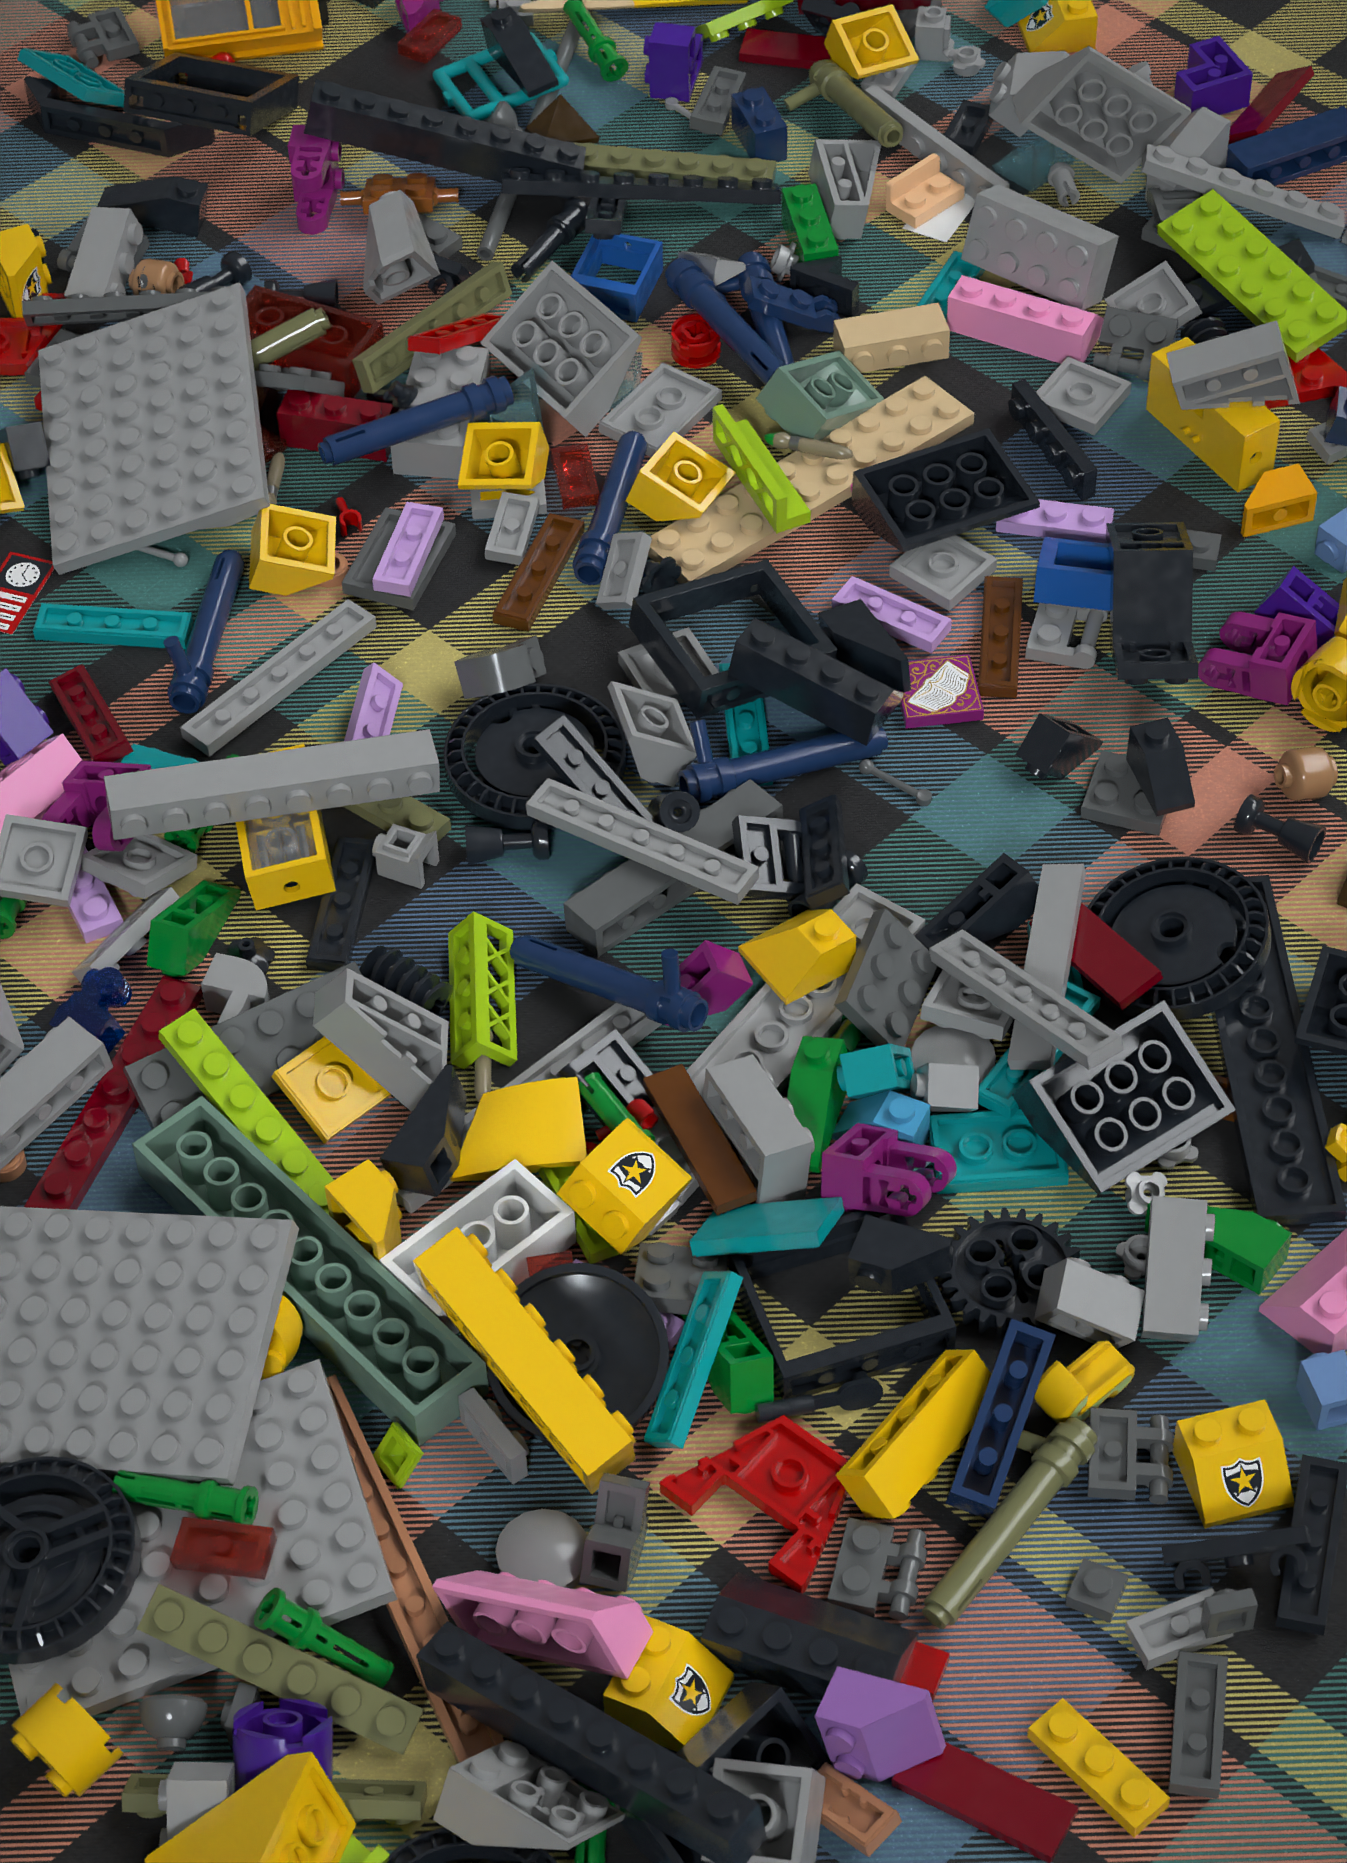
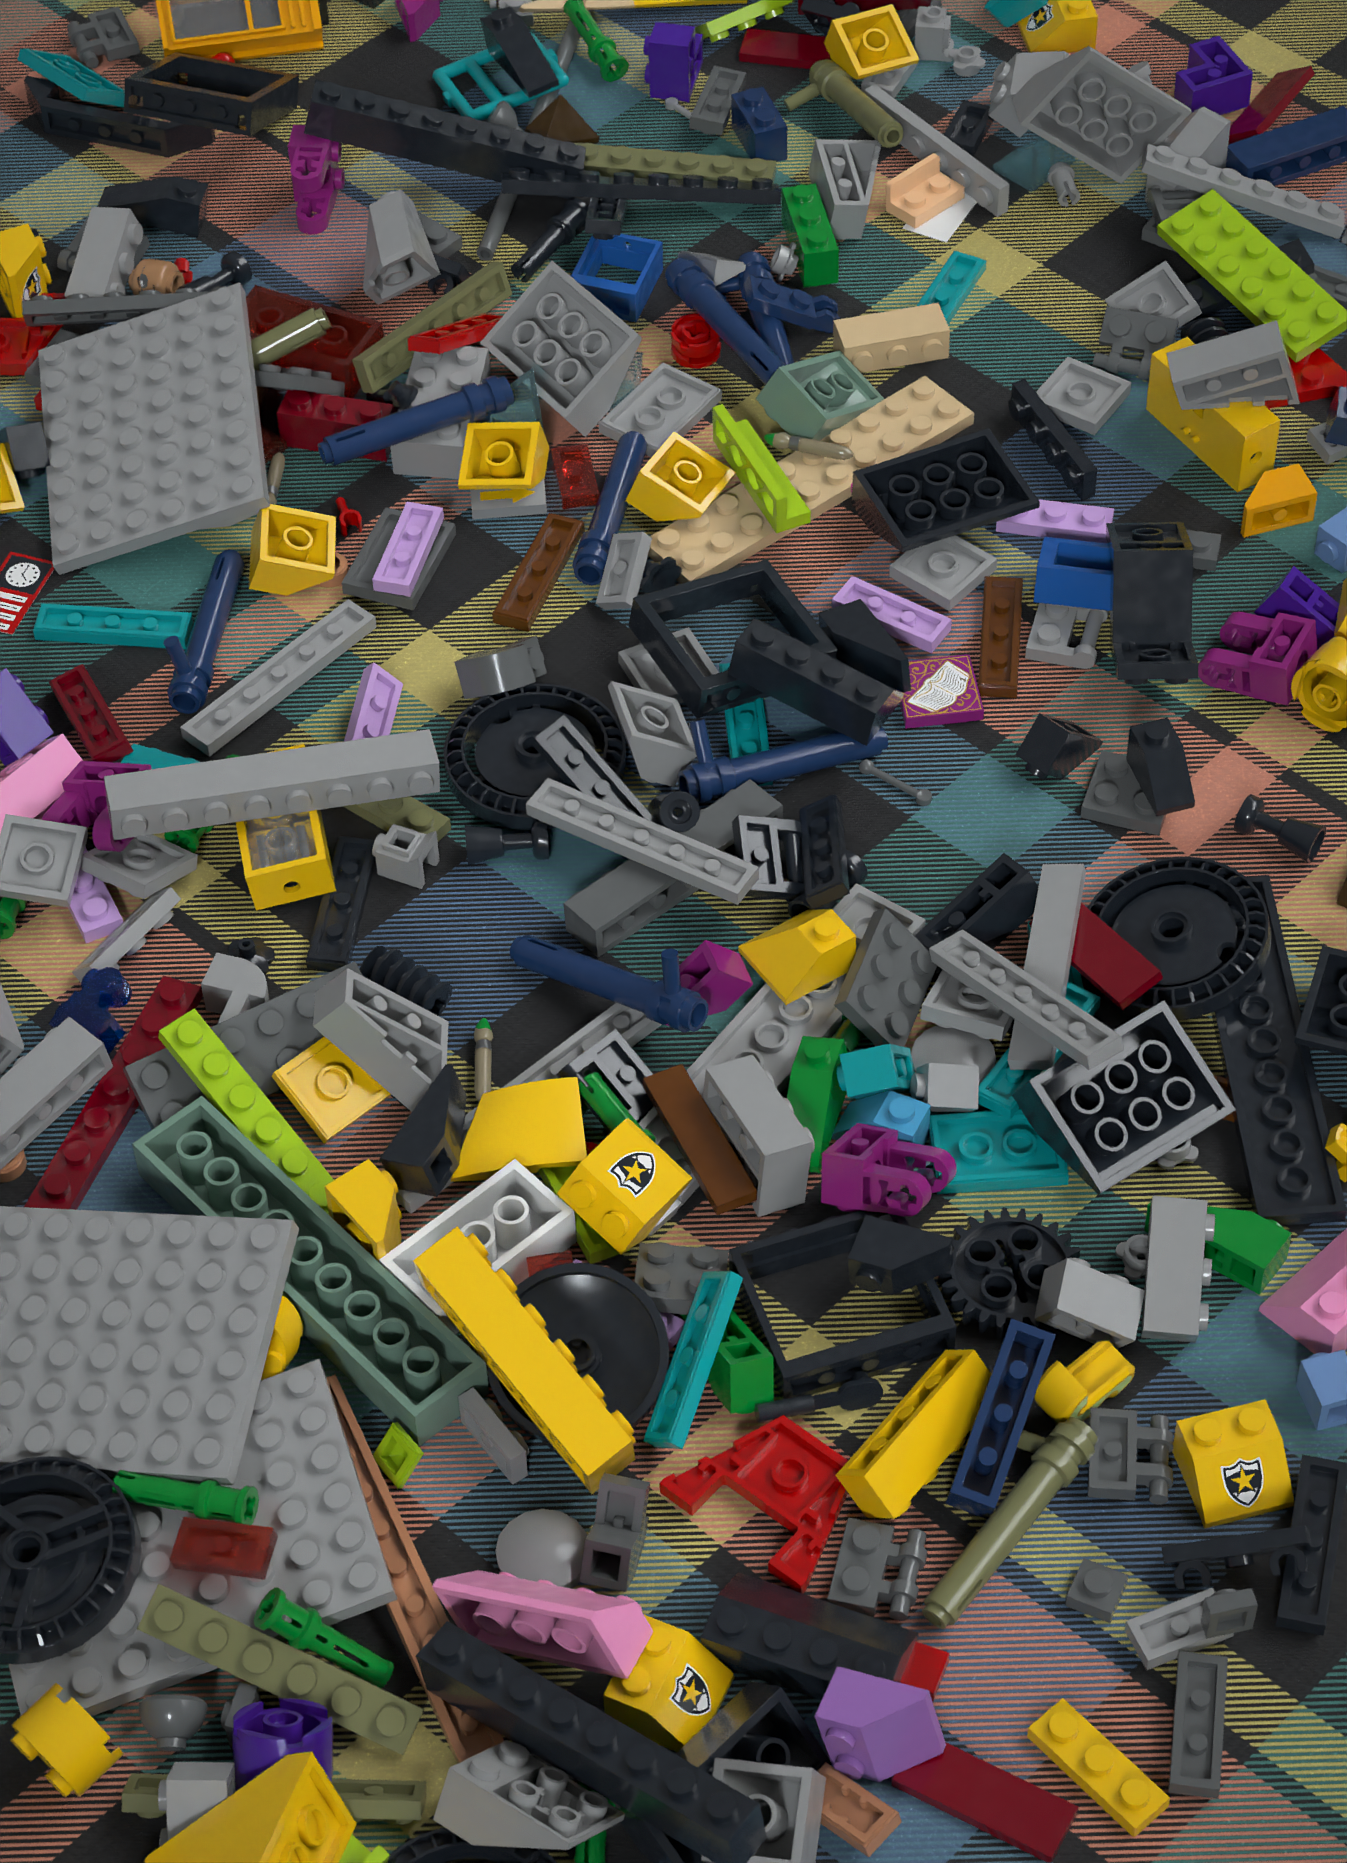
(179, 559): light grey hinge -> none
(189, 927): green slope -> none
(319, 292): black piece -> none
(416, 186): dark orange plate -> none
(429, 36): clear red plate -> none
(473, 984): lime fence -> none
(512, 528): light grey plate -> none
(642, 1113): red hand -> none
(768, 1227): teal tile -> none
(825, 278): black slope -> none
(1021, 321): bright pink slope -> none
(1039, 247): light grey brick -> none
(1136, 1184): light grey plate -> none
(1306, 773): medium nougat head -> none

